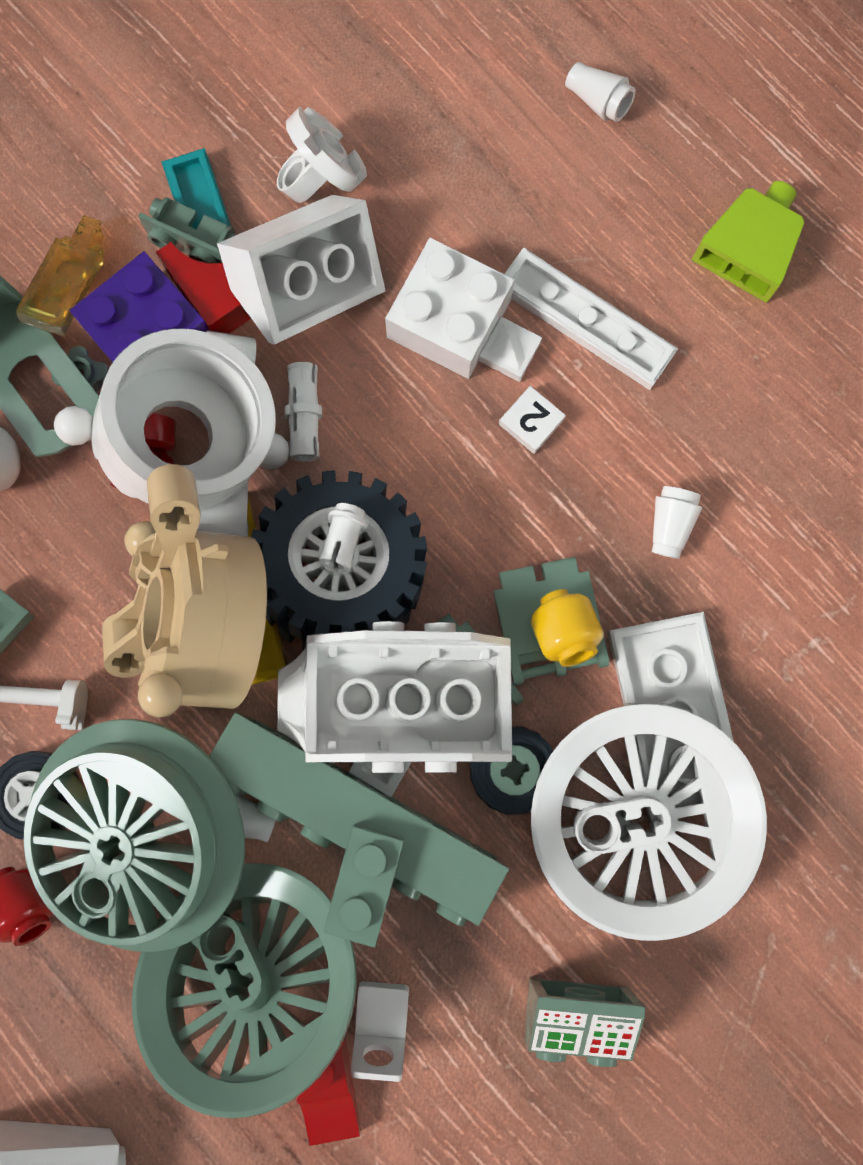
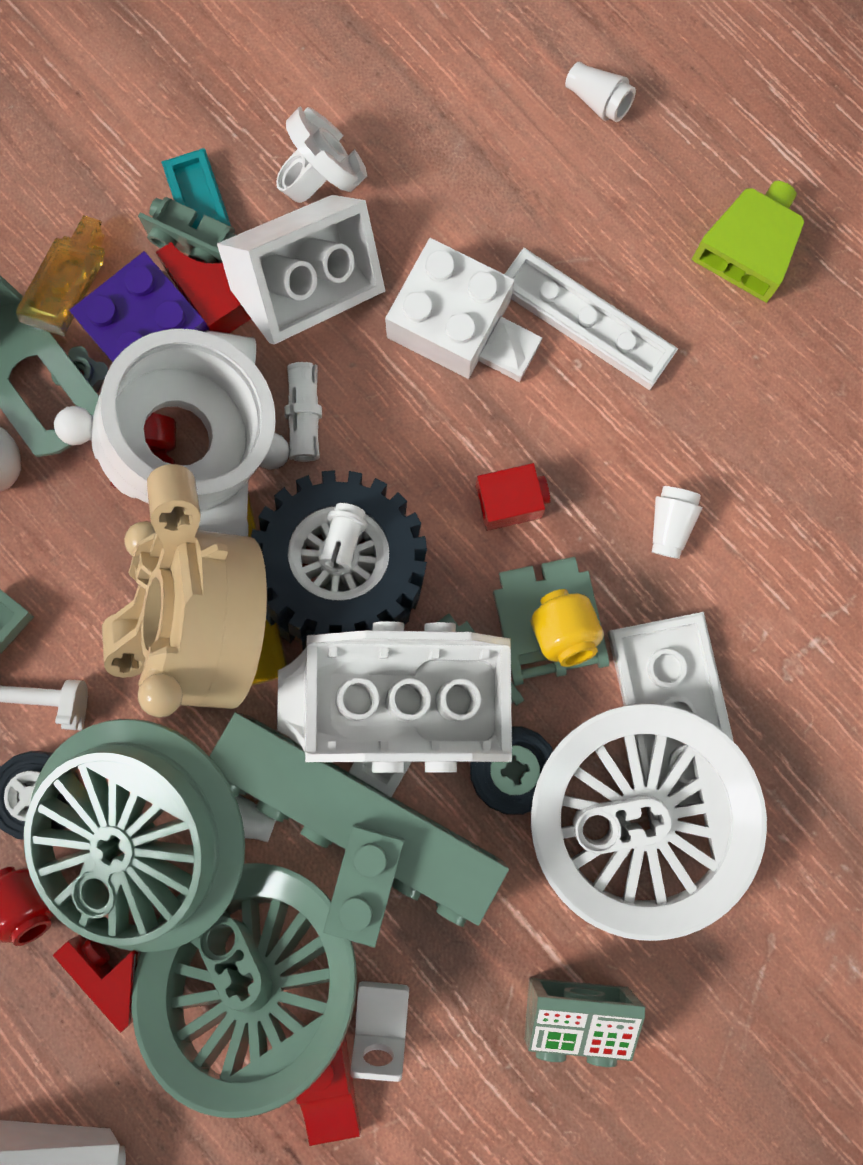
(105, 986): none -> red slope
(512, 496): none -> red brick
(532, 419): white tile -> none

